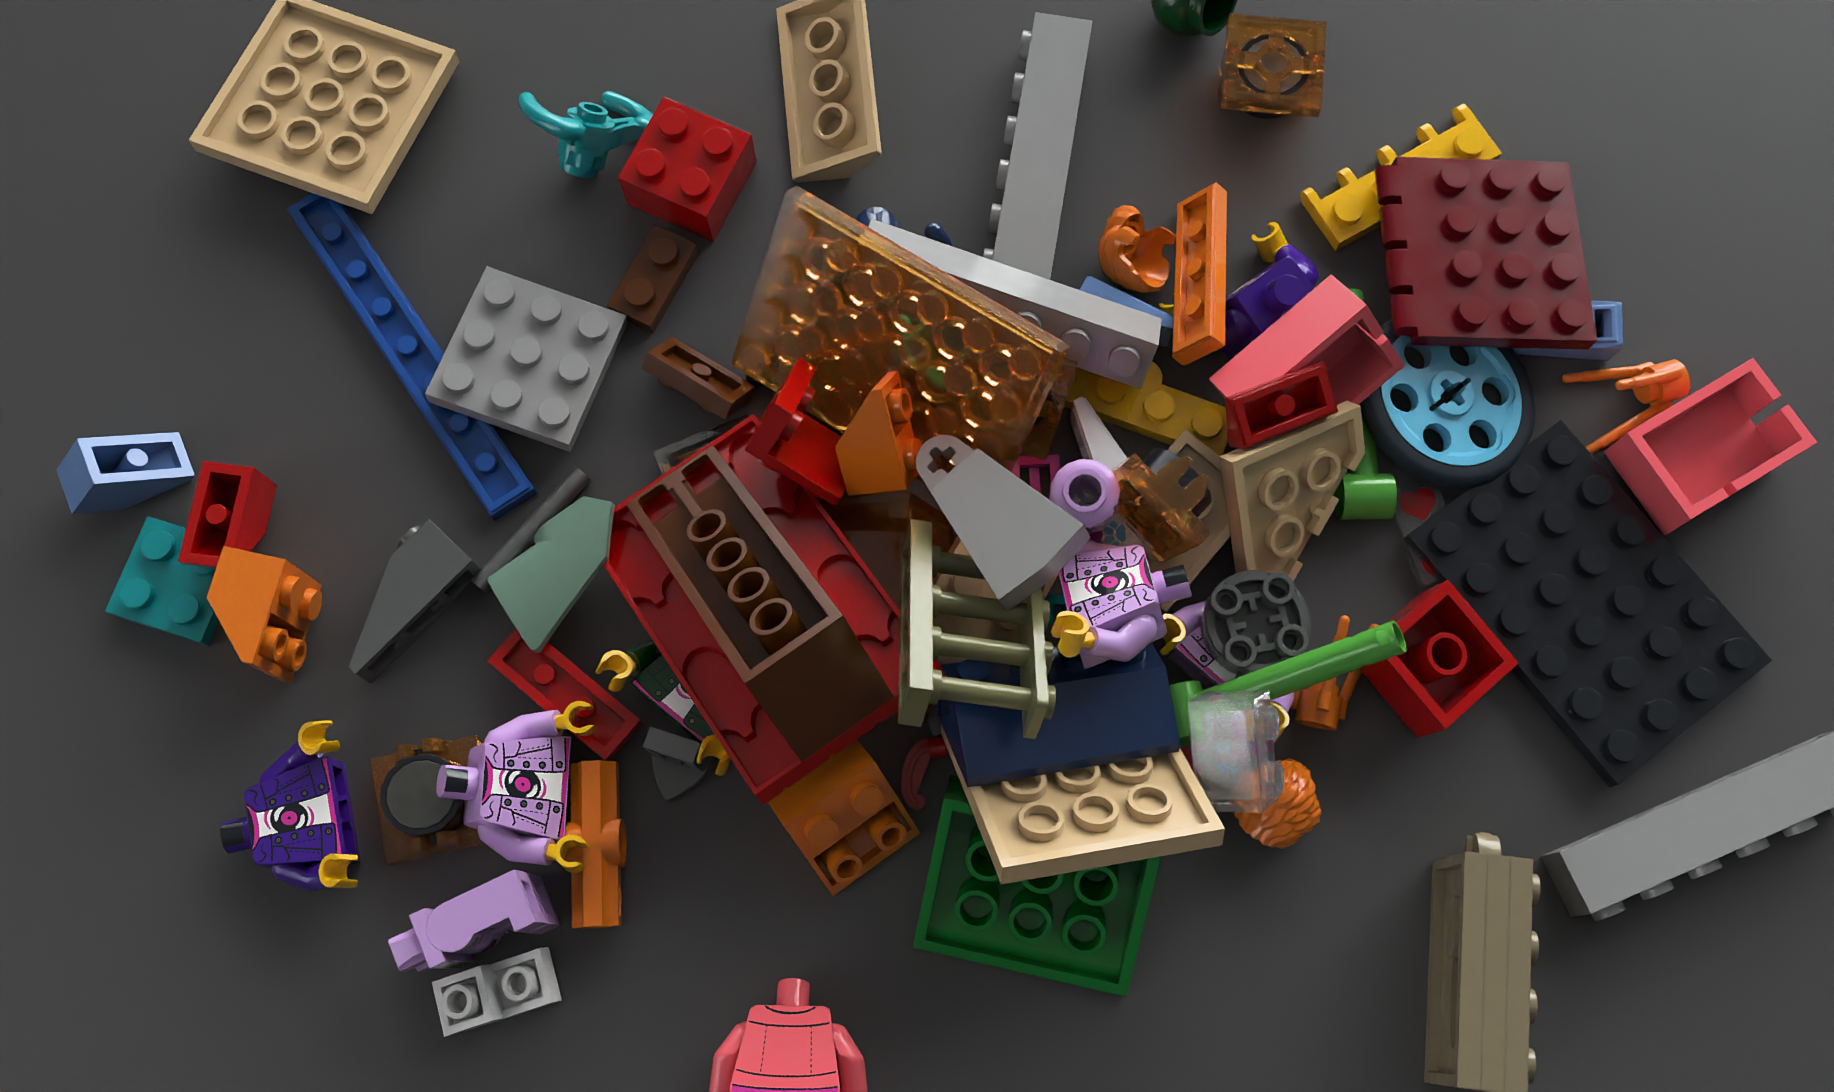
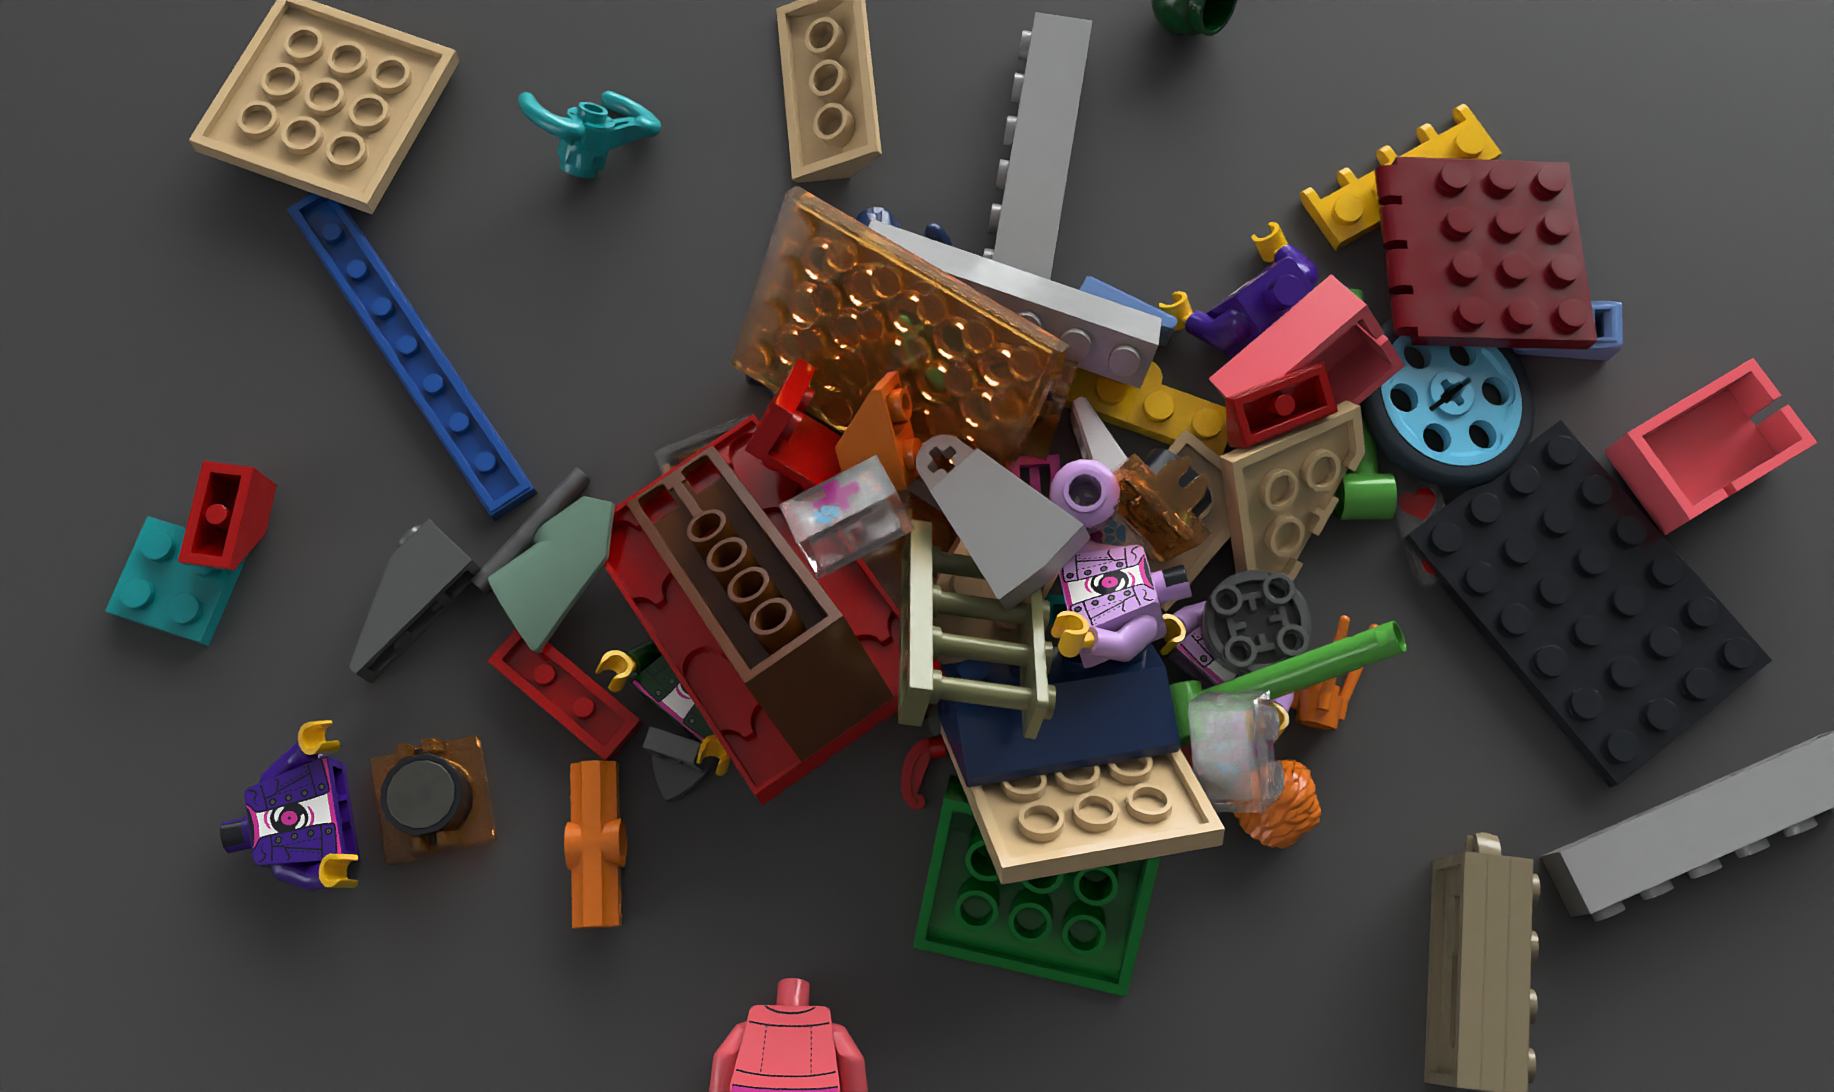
(122, 470): medium blue slope -> none
(265, 609): orange slope -> none
(474, 923): lavender hips -> none
(496, 991): white slope -> none
(520, 787): lavender torso -> none
(527, 359): light grey plate -> none
(654, 278): reddish brown plate -> none
(688, 168): red brick -> none
(698, 378): reddish brown plate -> none
(844, 817): orange slope -> none
(846, 517): none -> clear brick
(1132, 254): orange hair -> none
(1200, 275): orange tile -> none
(1277, 68): clear orange piece -> none
(1447, 661): red brick -> none
(1651, 384): orange plant -> none

